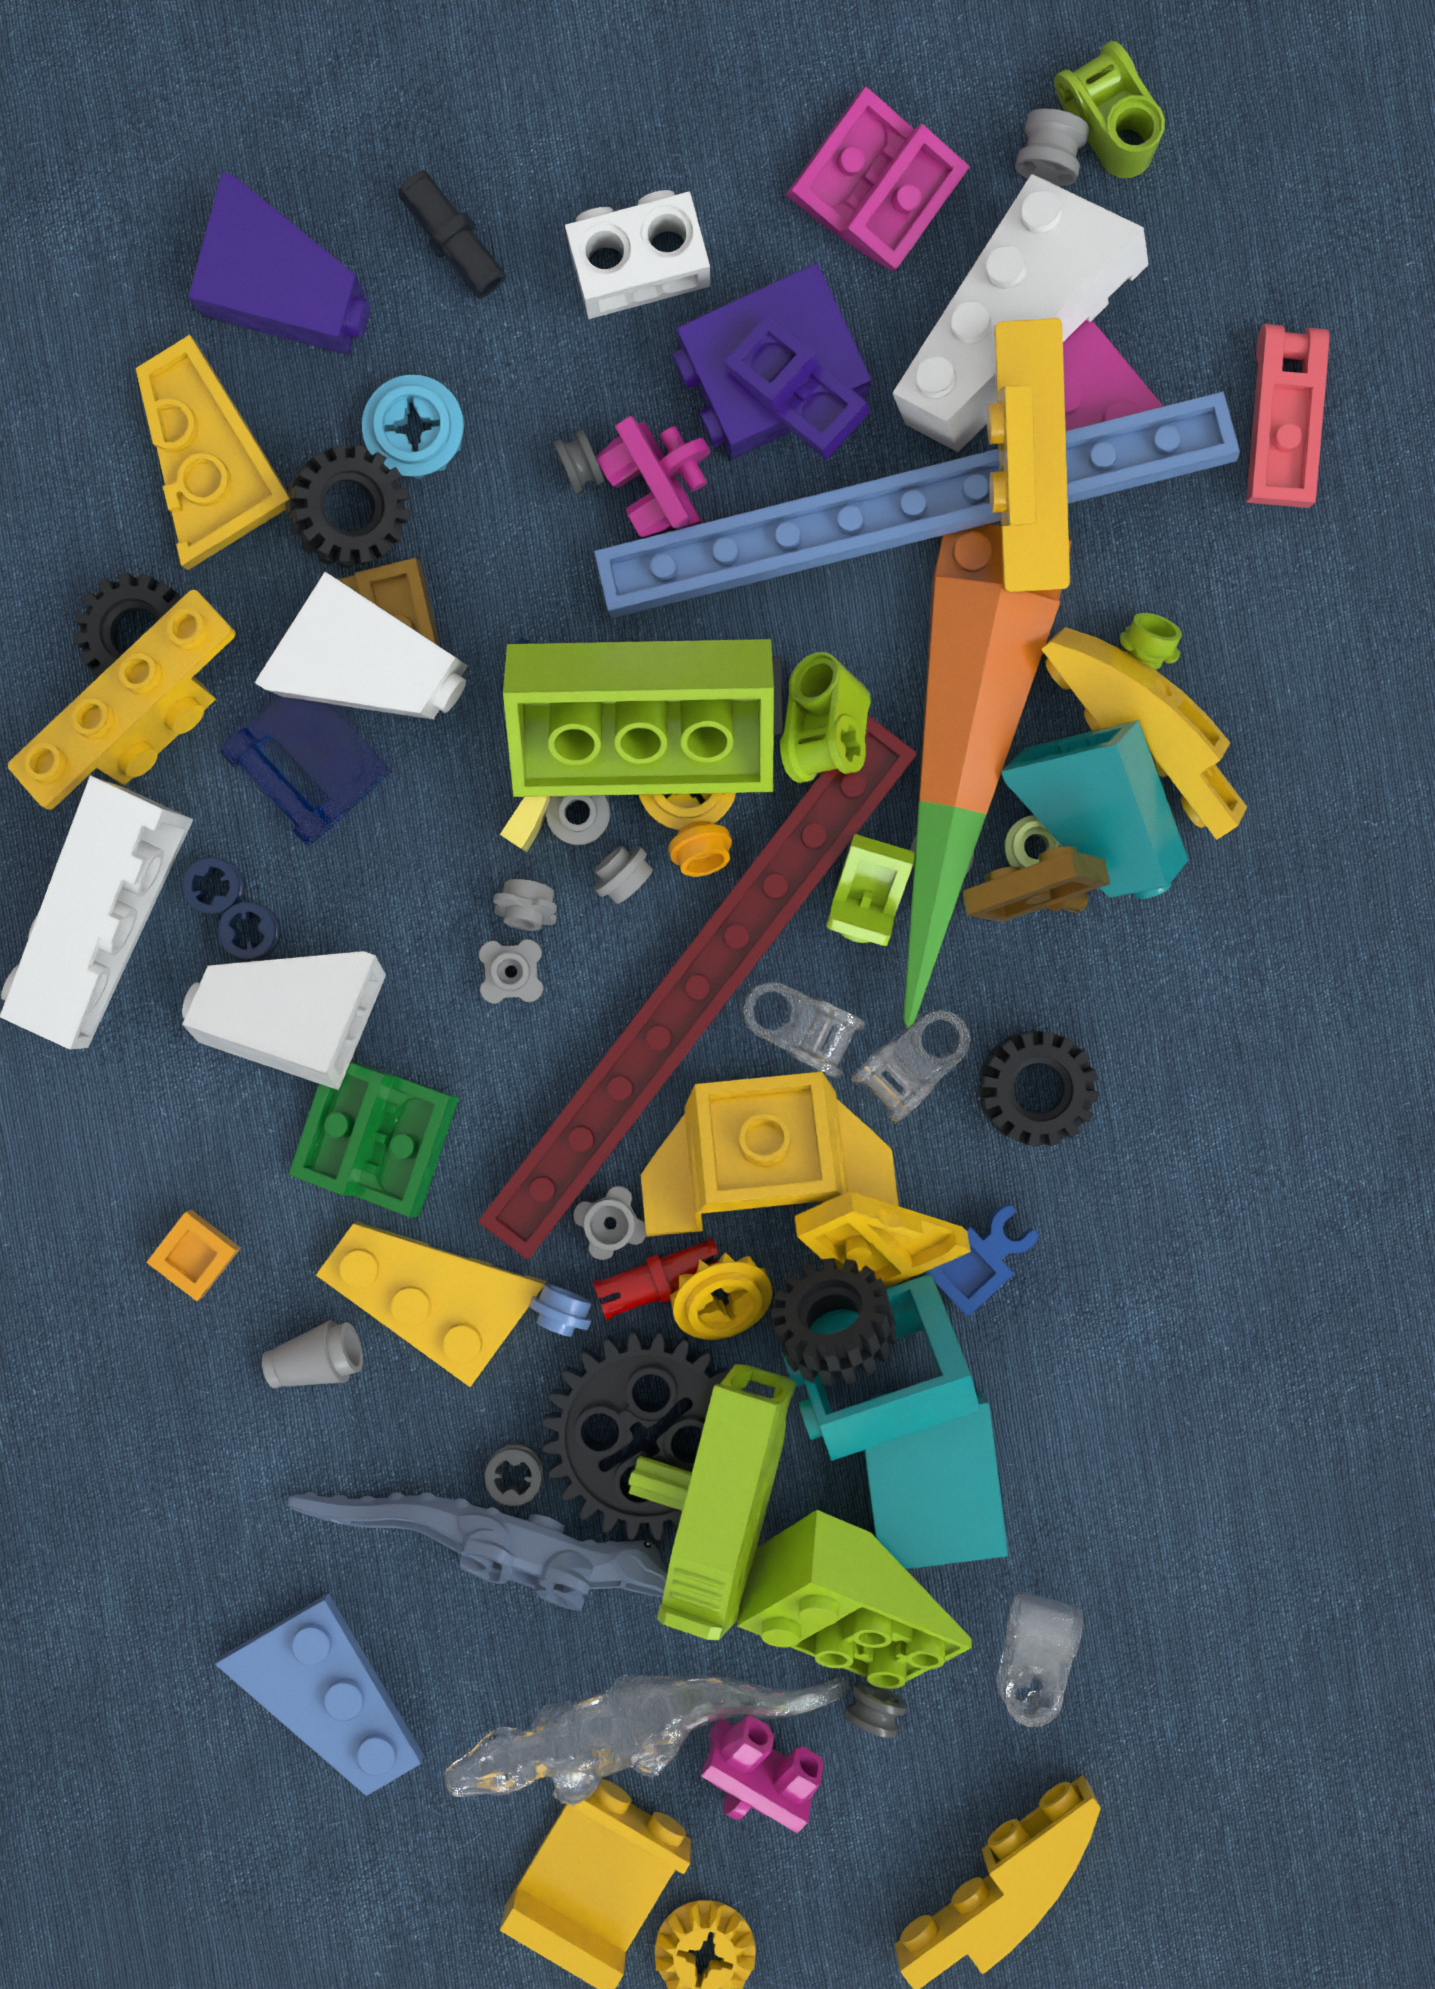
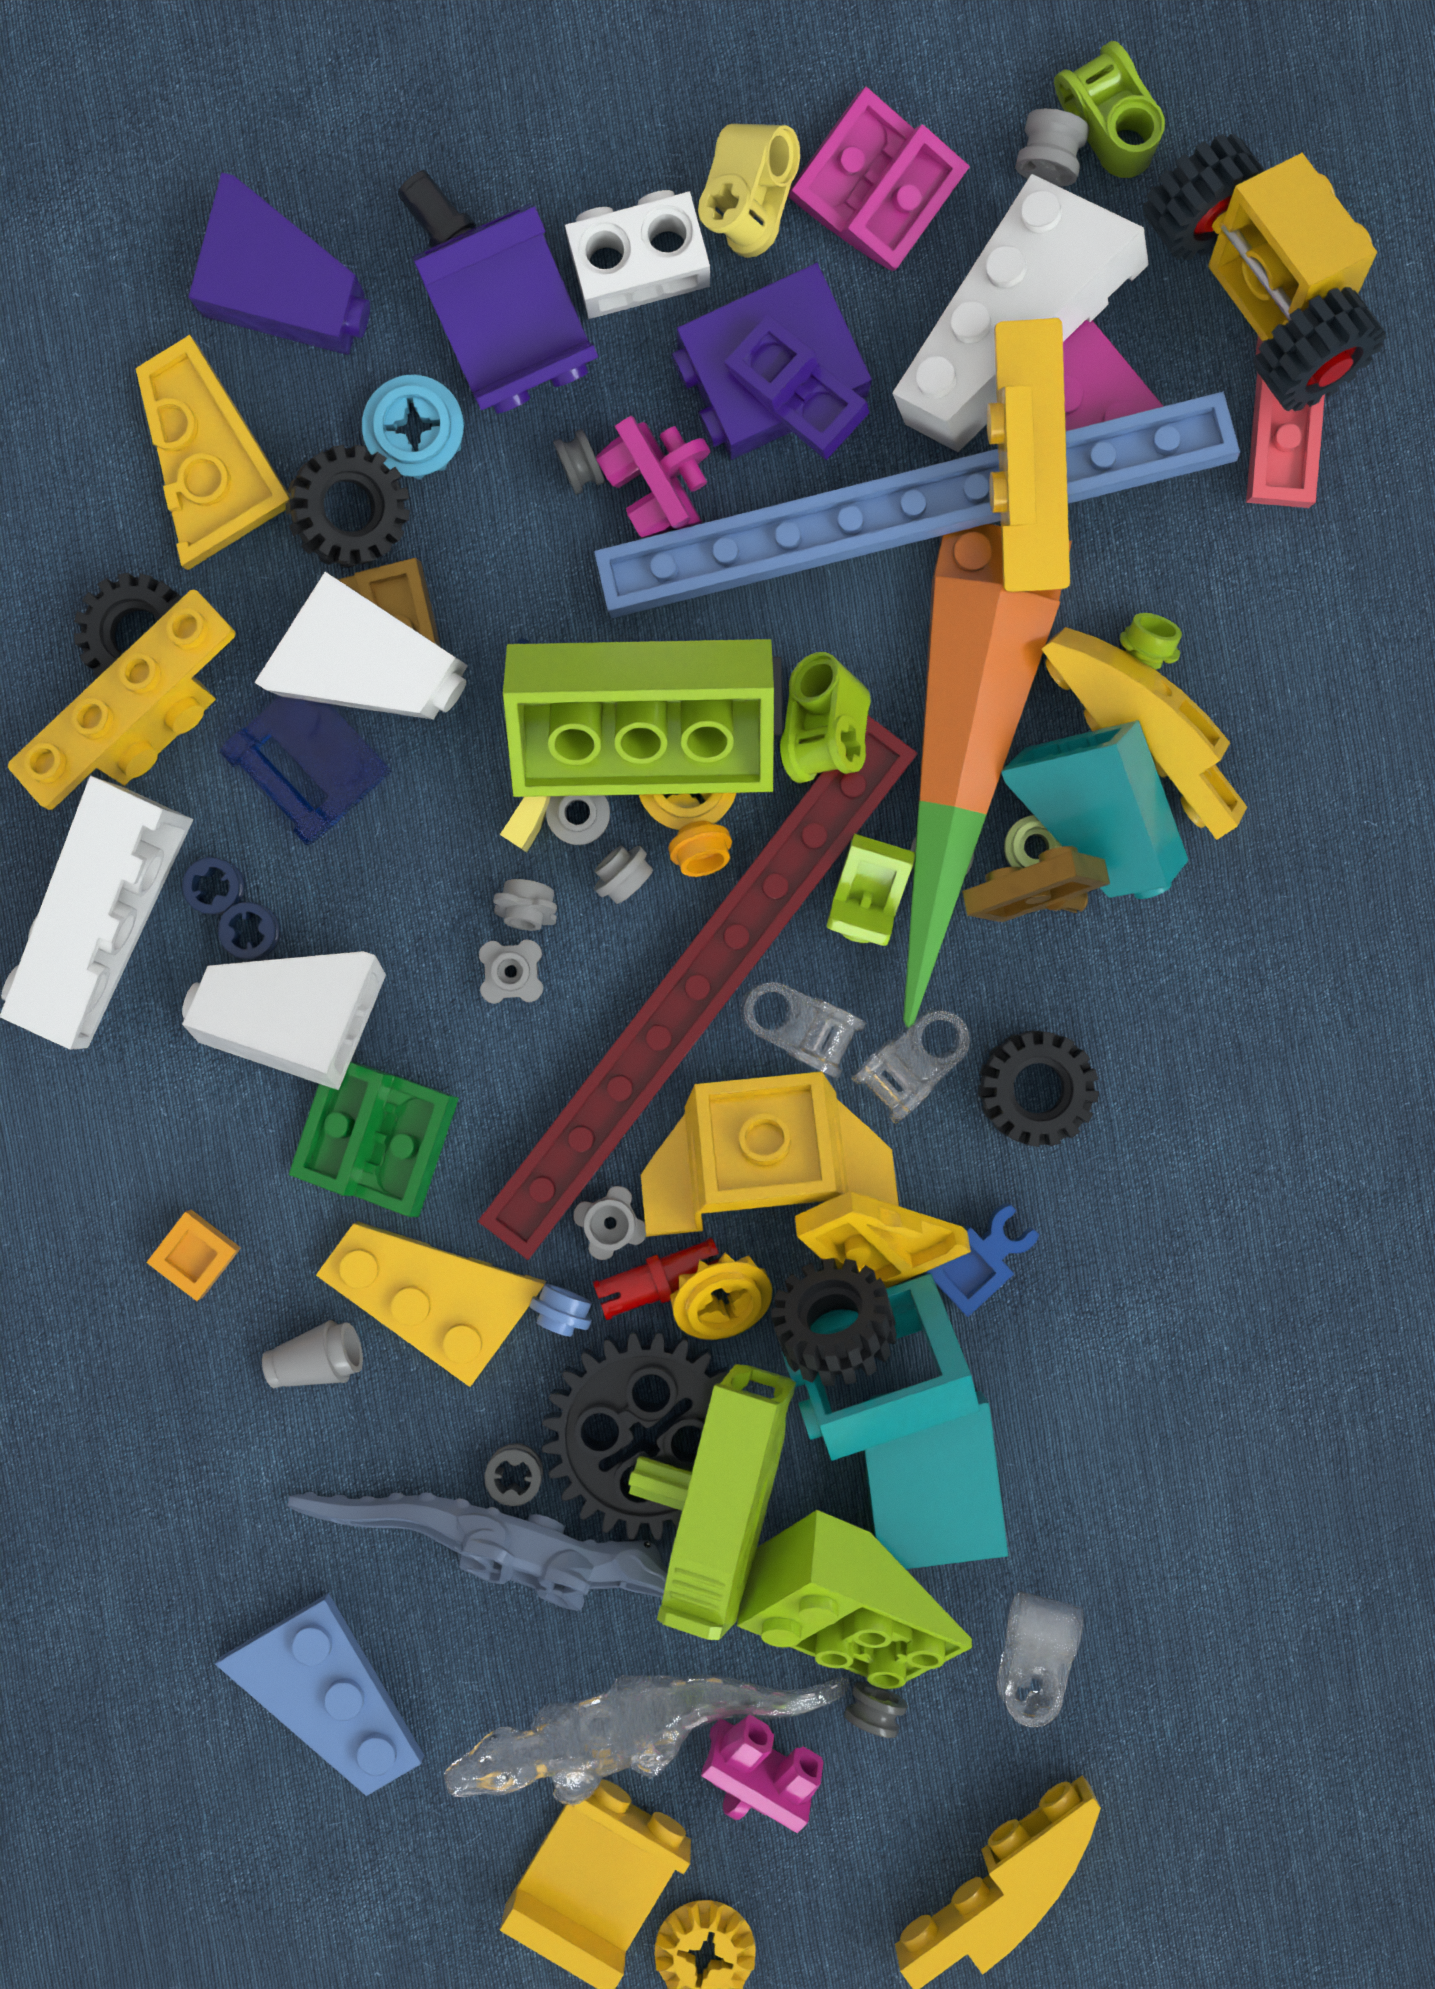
(505, 309): none -> dark purple panel
(749, 180): none -> light yellow piece
(1281, 256): none -> brick

